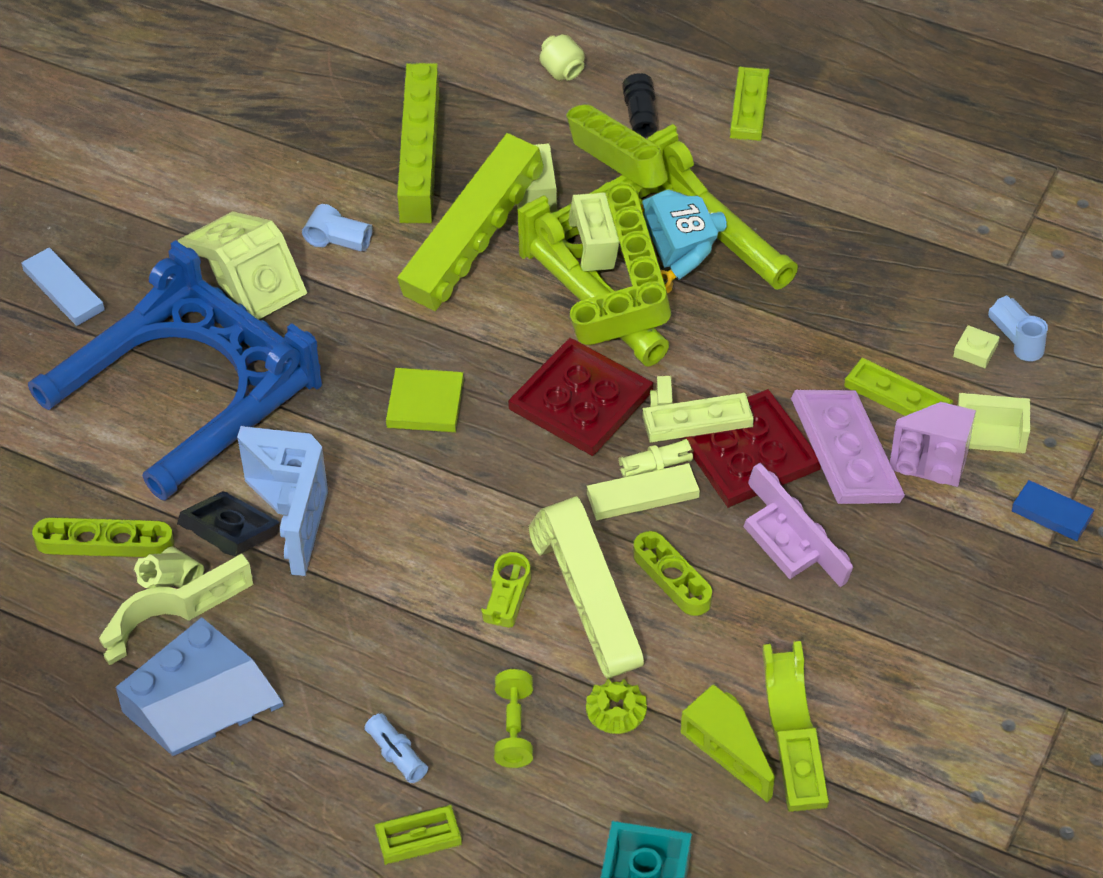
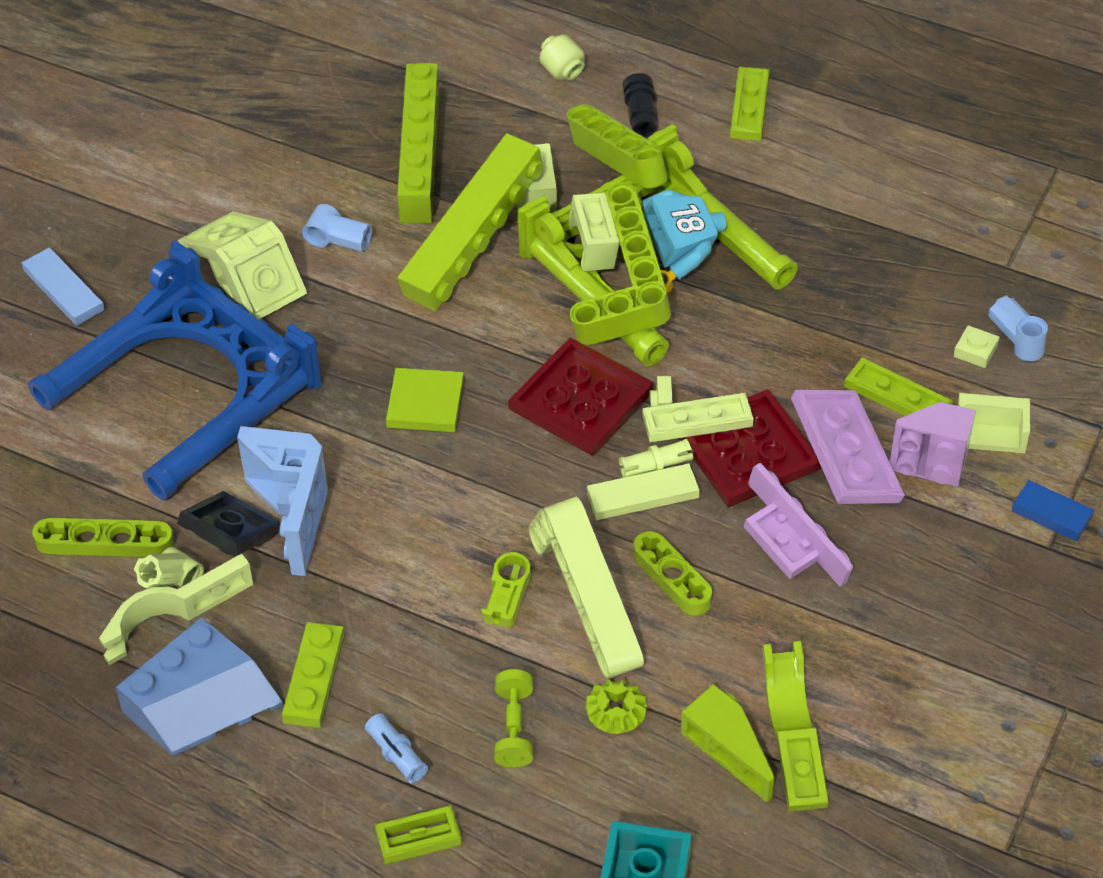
(313, 675): none -> lime plate

